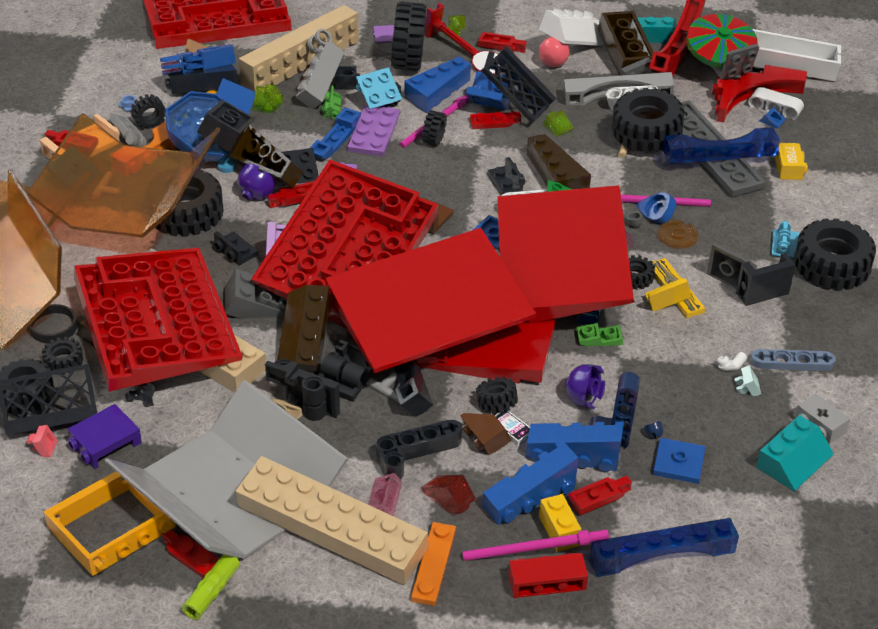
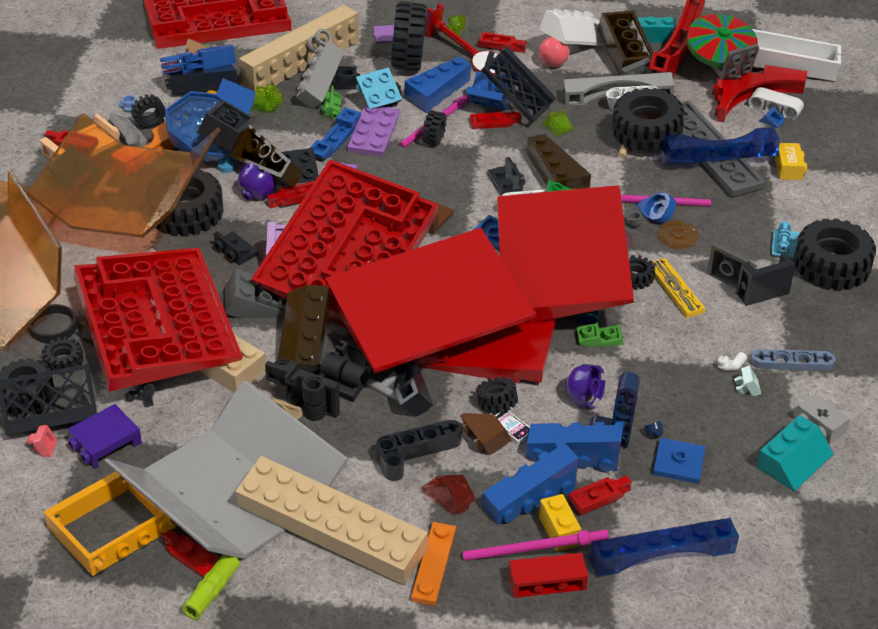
(386, 493): clear pink slope -> none
(668, 294): yellow panel -> none

